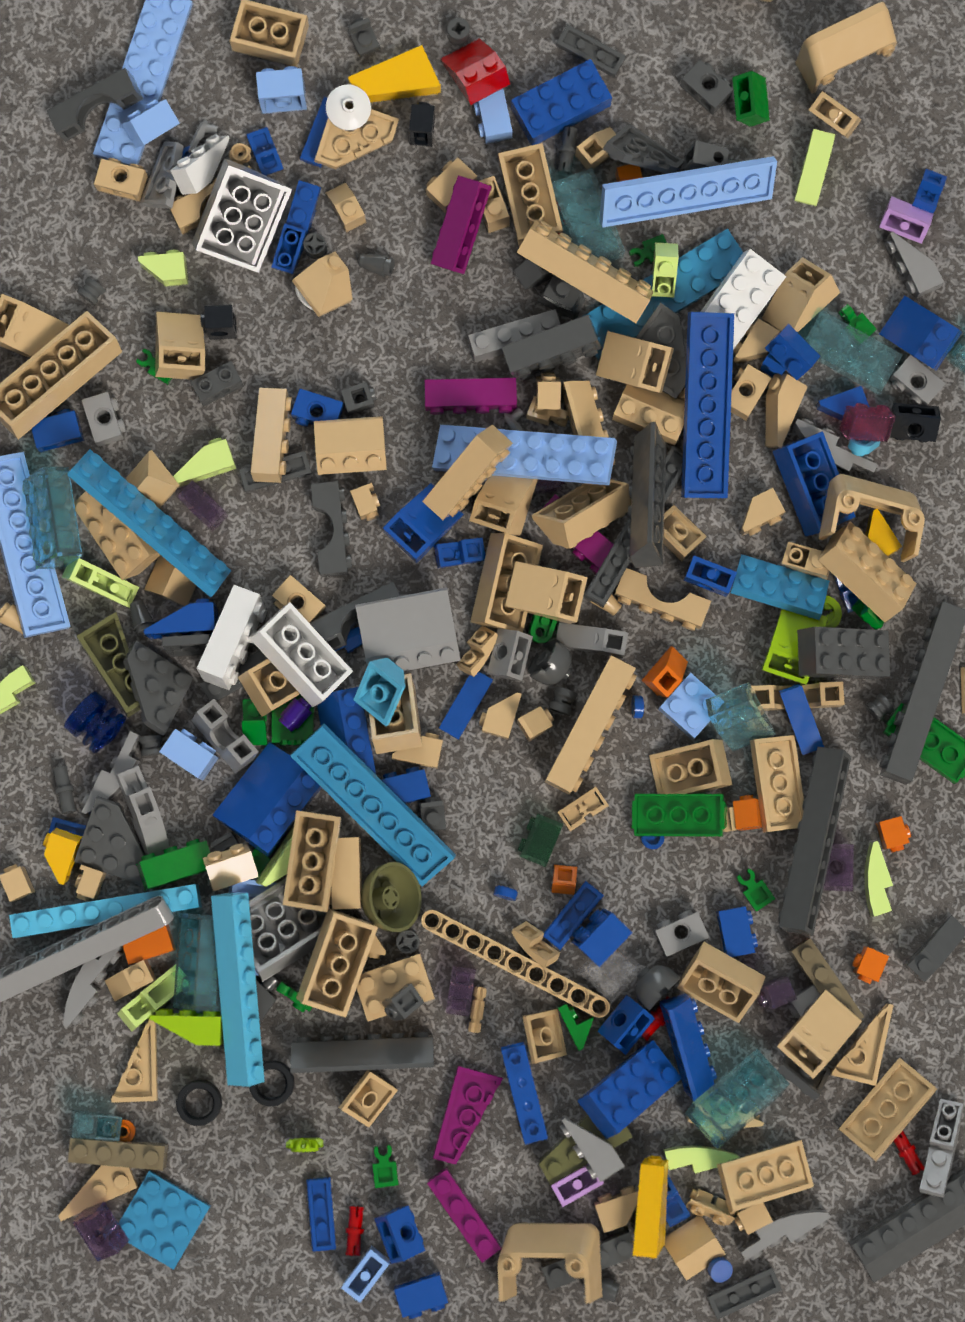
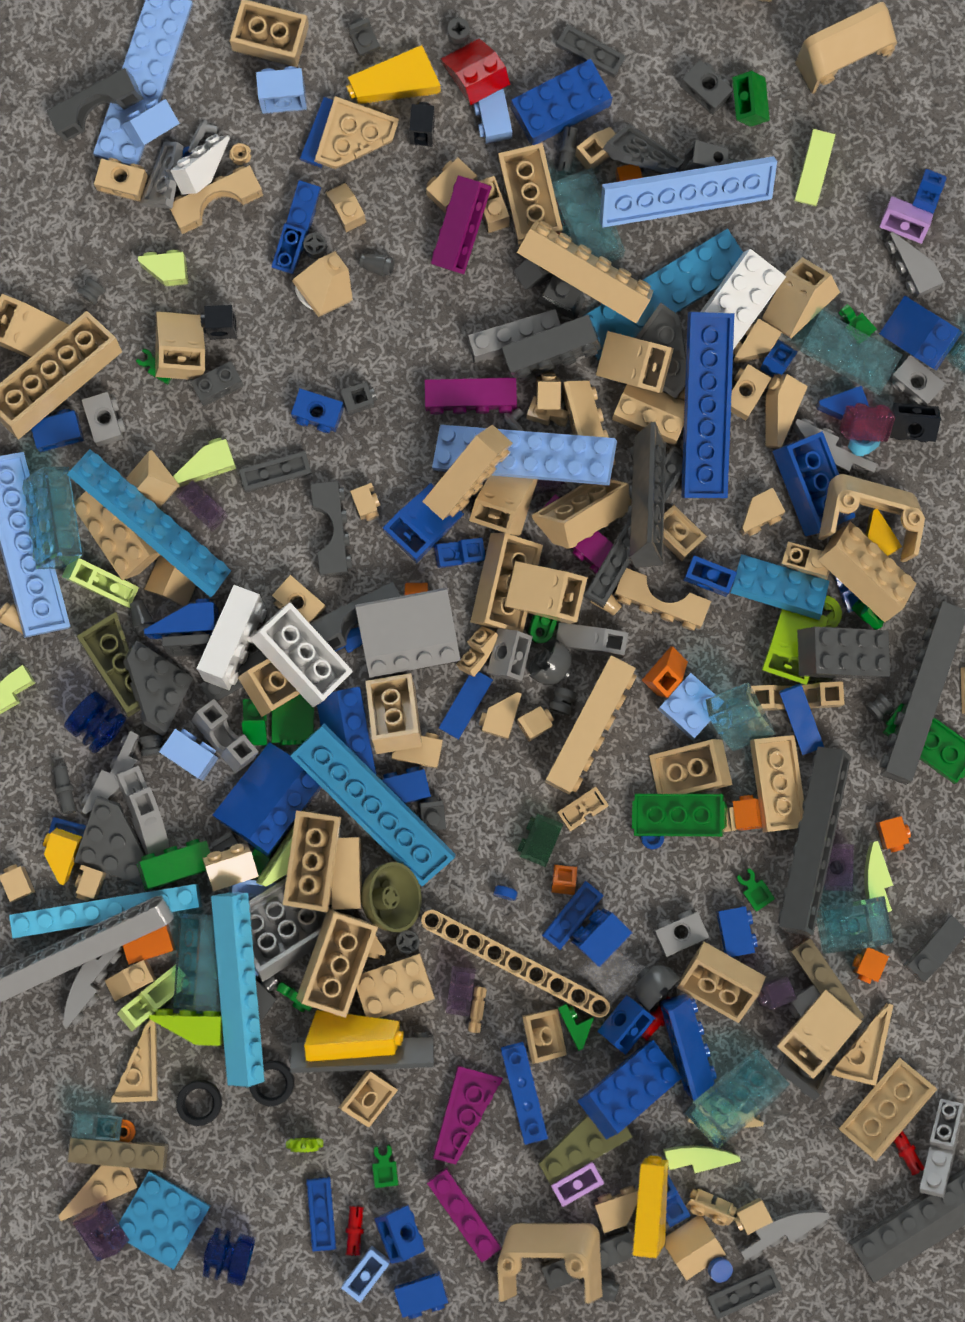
(228, 1256): none -> clear blue wheel
(241, 216): light grey slope -> none
(264, 151): blue slope -> none
(270, 435): tan brick -> none
(295, 714): dark purple brick -> none
(348, 118): white dish -> none
(350, 445): tan slope -> none
(351, 1037): none -> yellow slope
(381, 689): medium azure slope -> none
(402, 1003): dark grey bracket -> none
(412, 588): none -> orange slope
(531, 941): tan slope -> none
(599, 1153): light grey slope -> none
(637, 706): blue tile -> none
(647, 251): green plate -> none
(665, 269): yellowish green slope -> none
(765, 1175): tan plate -> none
(792, 352): blue brick -> none
(835, 114): tan brick -> none
(854, 925): none -> clear light blue slope

